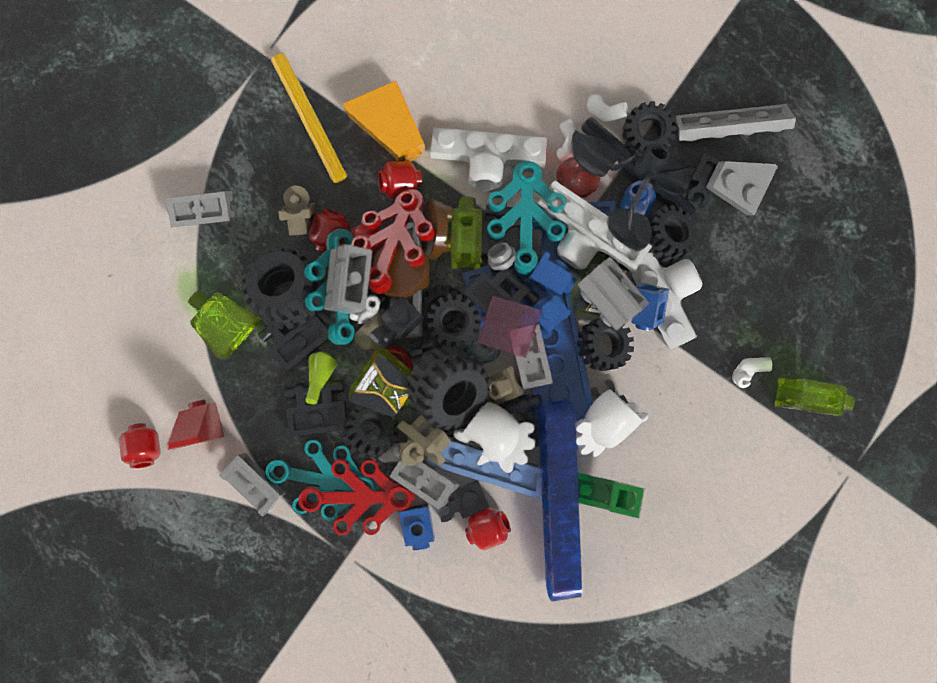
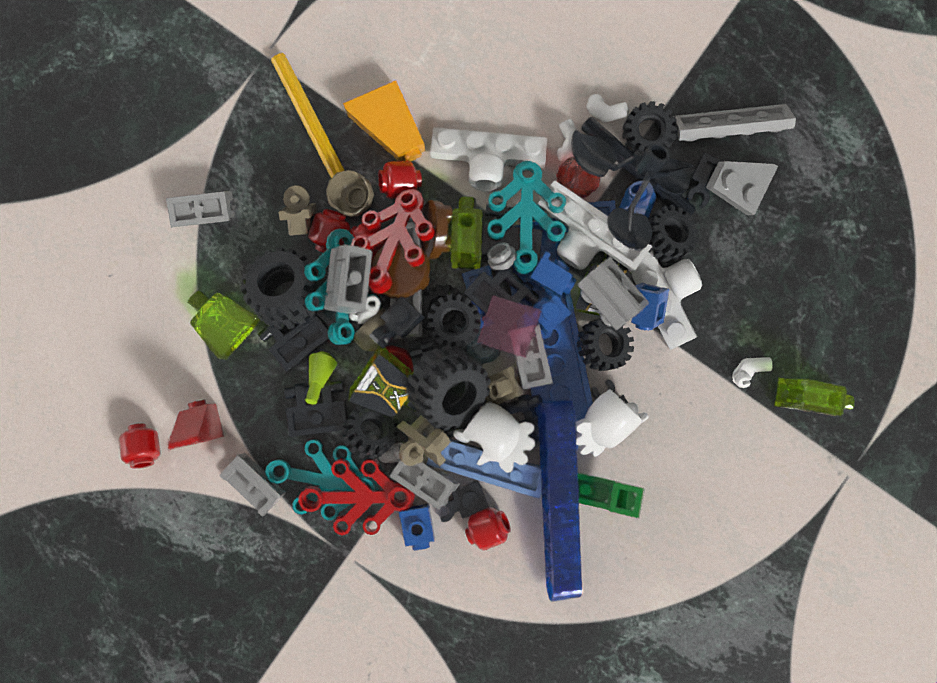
(350, 193): none -> dark tan hair

